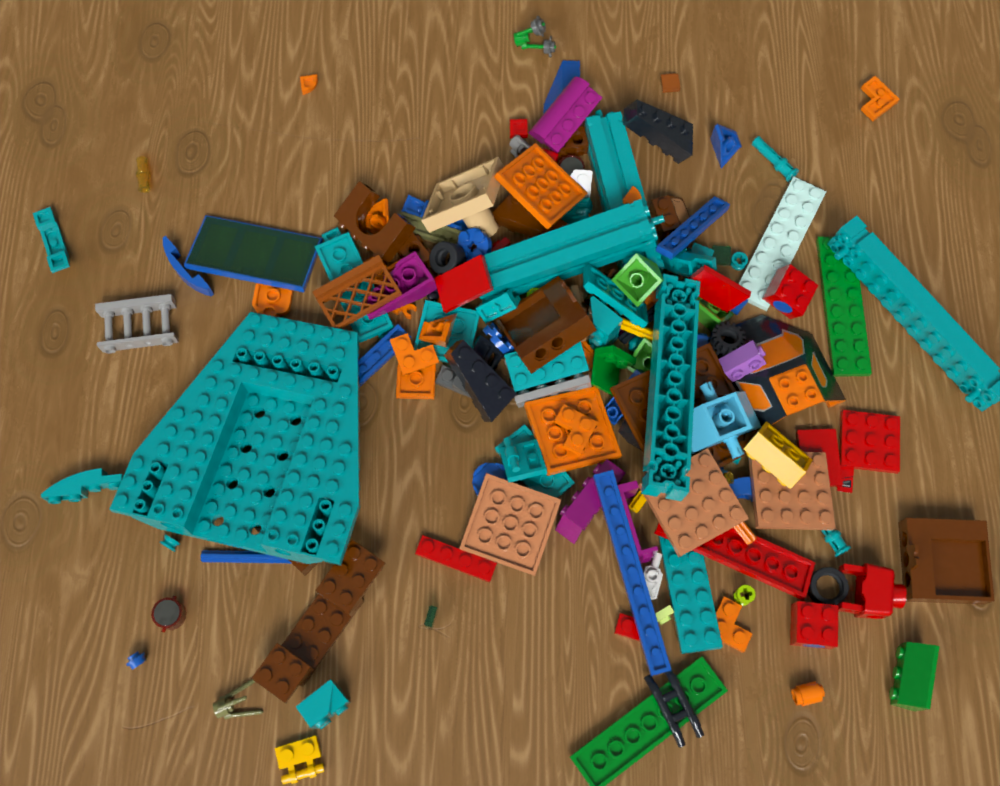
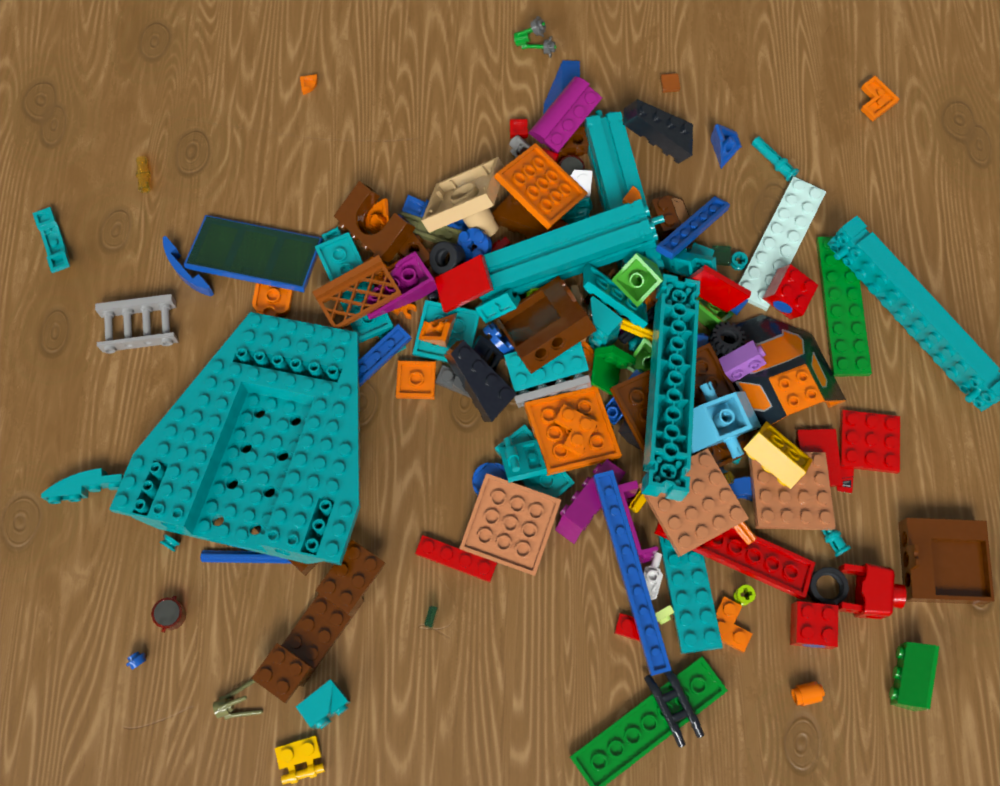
(411, 360): orange plate -> none

